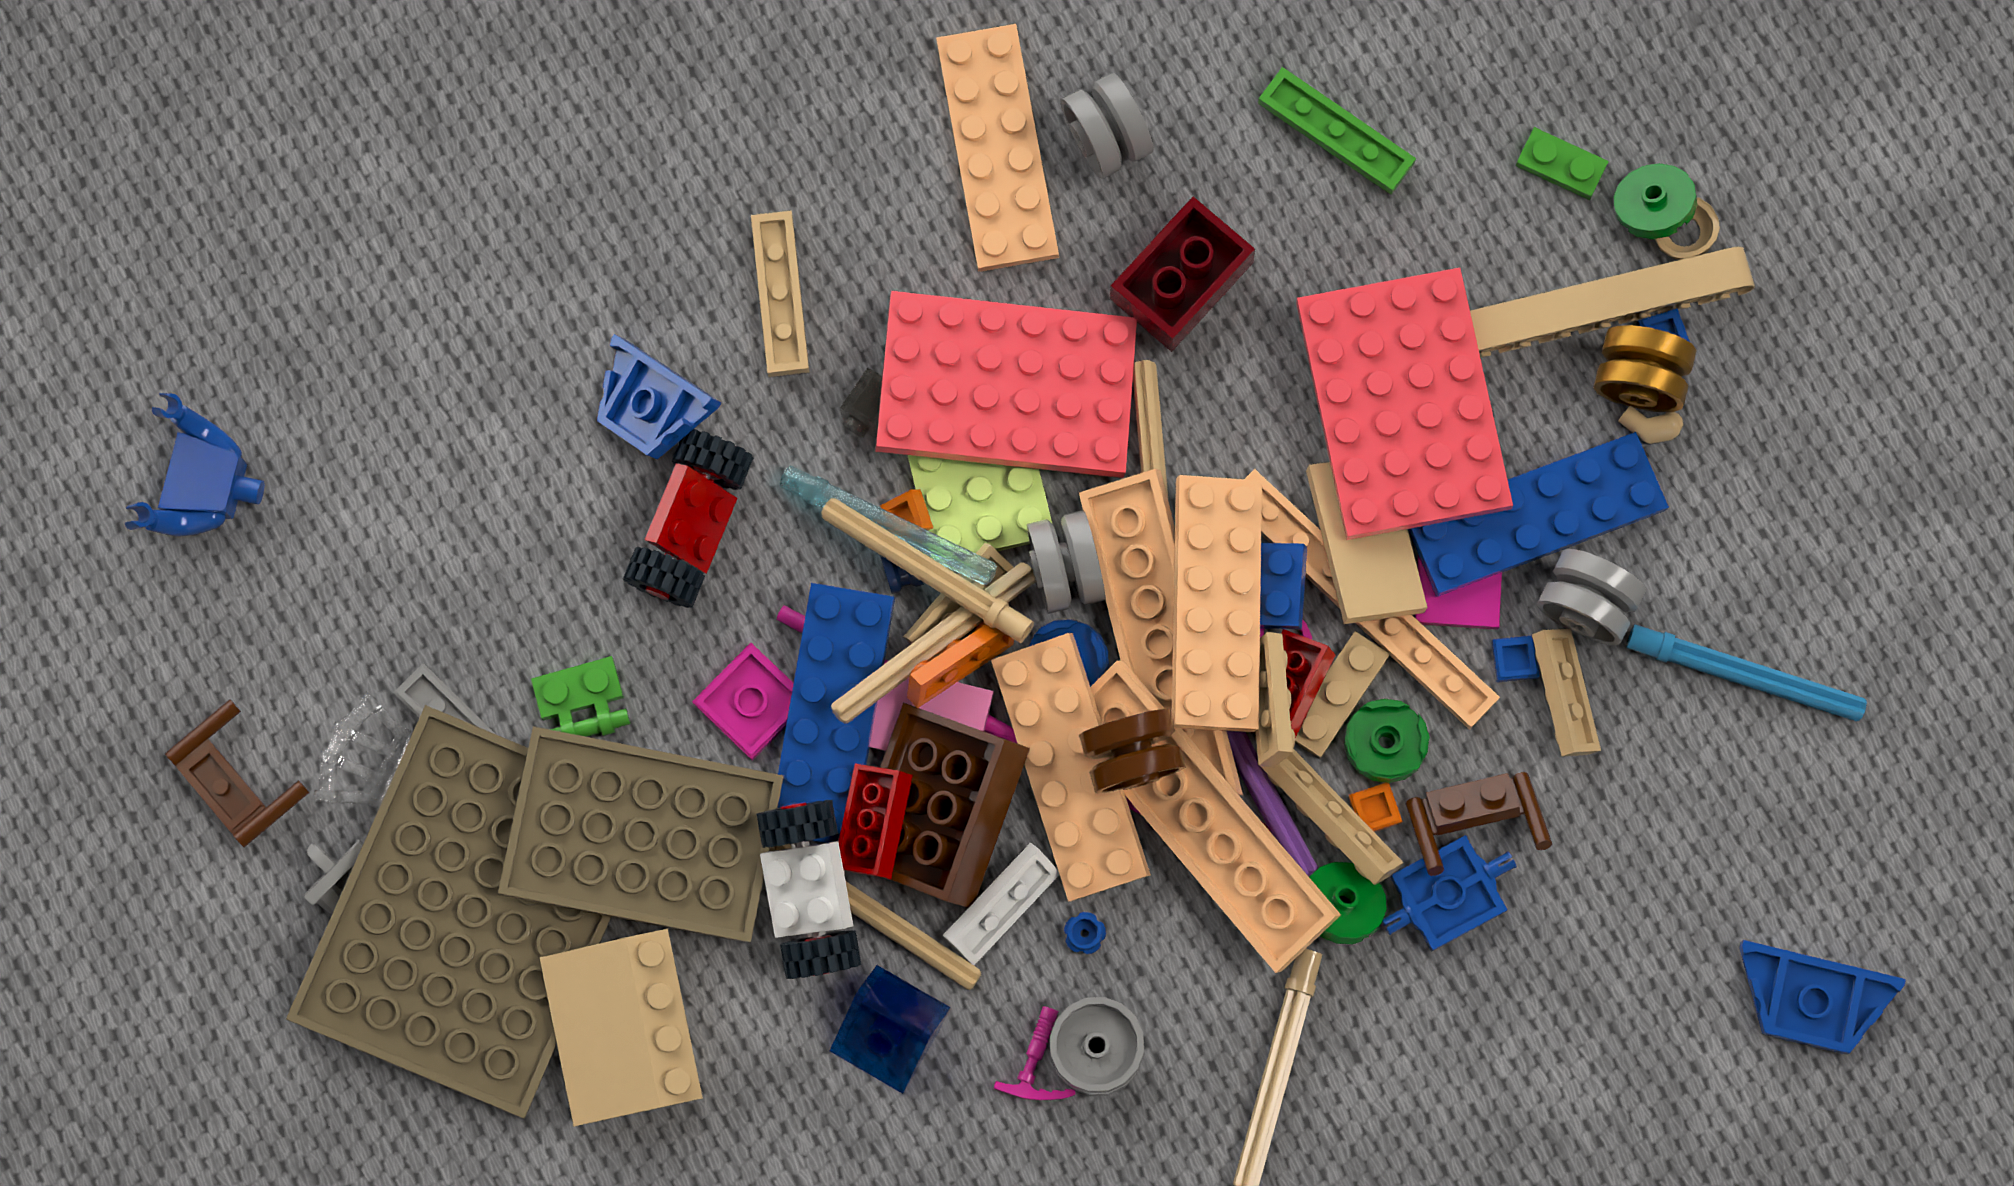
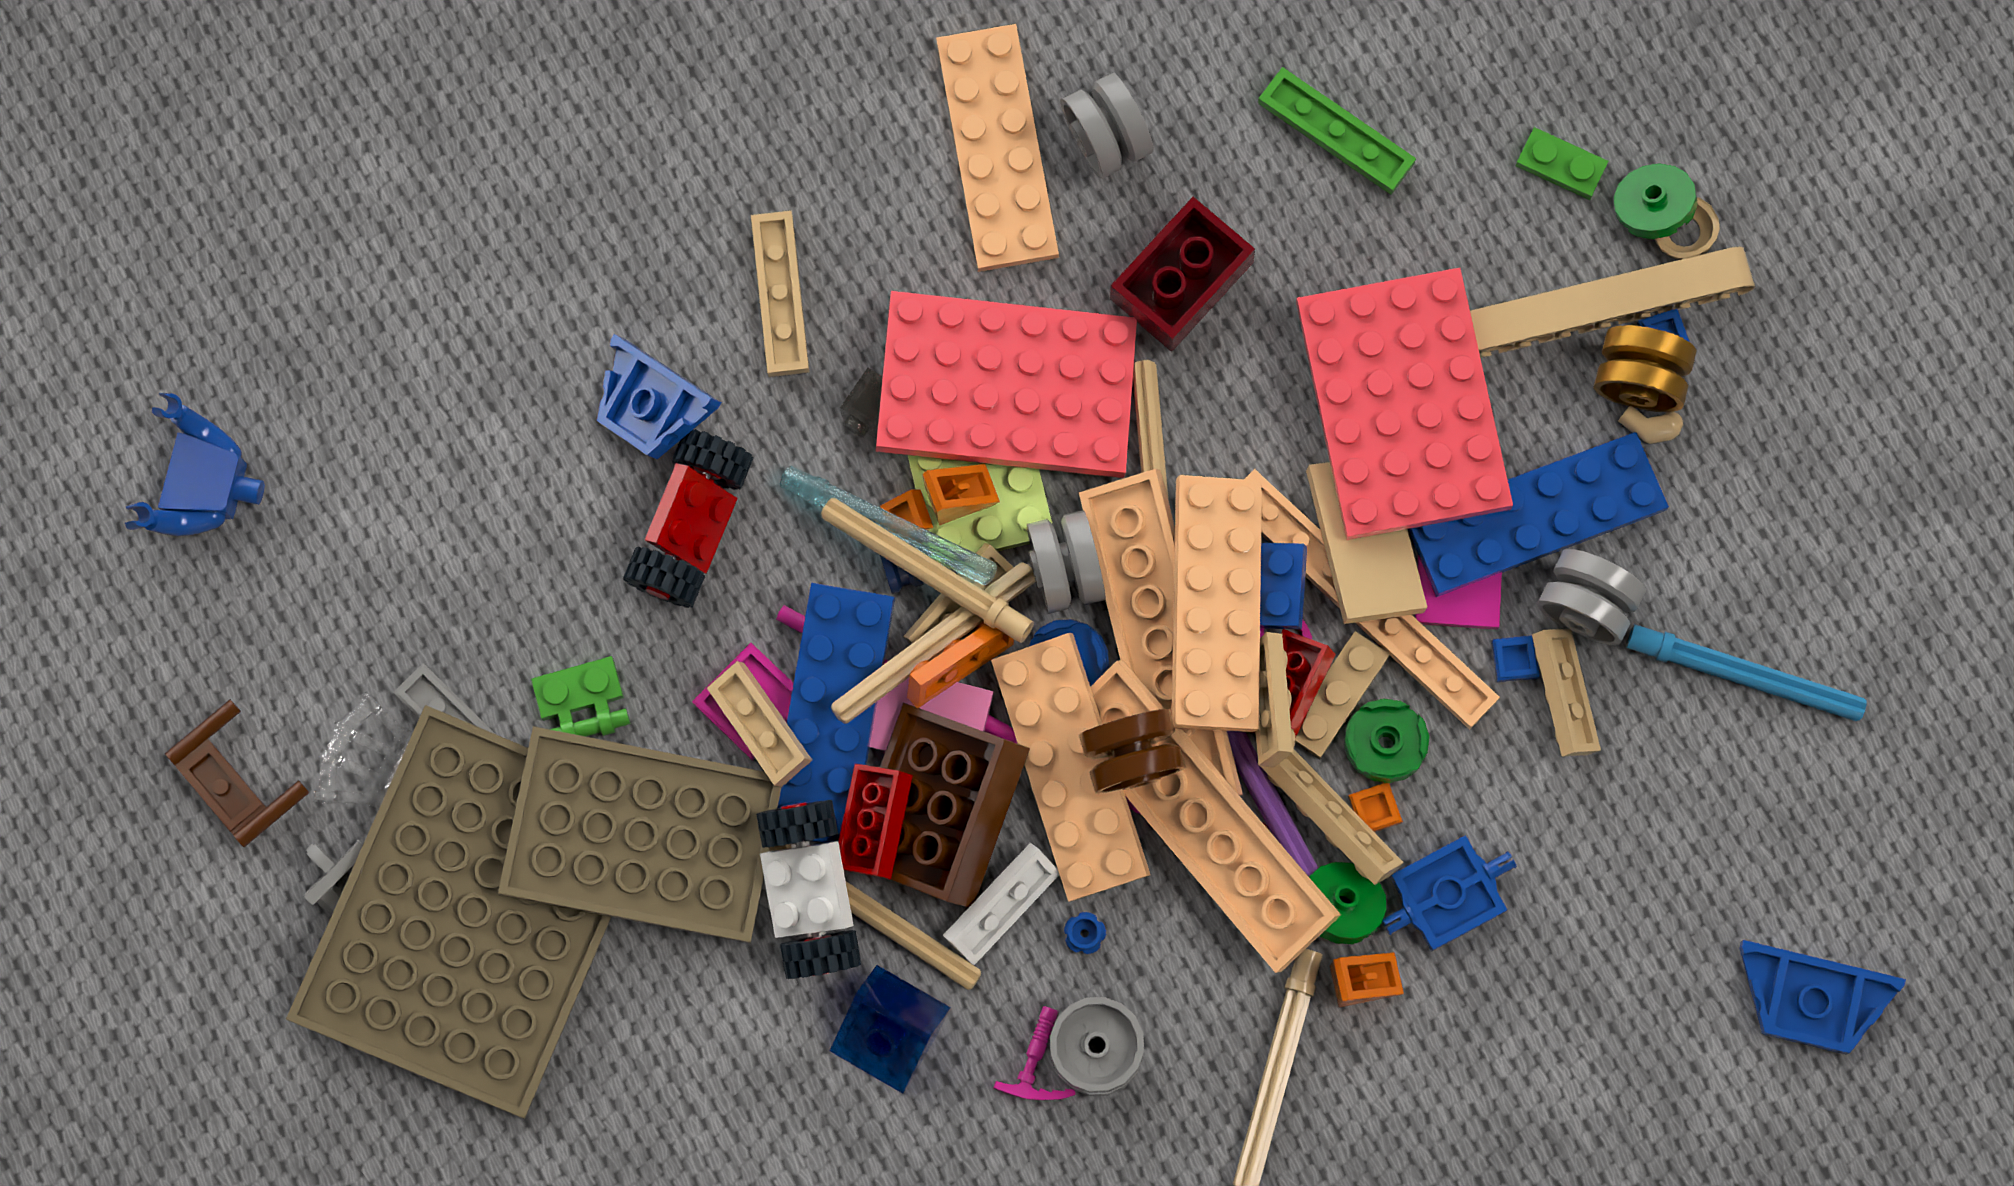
(620, 1027): tan slope -> none
(759, 724): none -> tan plate
(959, 491): none -> orange slope
(1365, 978): none -> orange slope
(1473, 806): reddish brown plate -> none

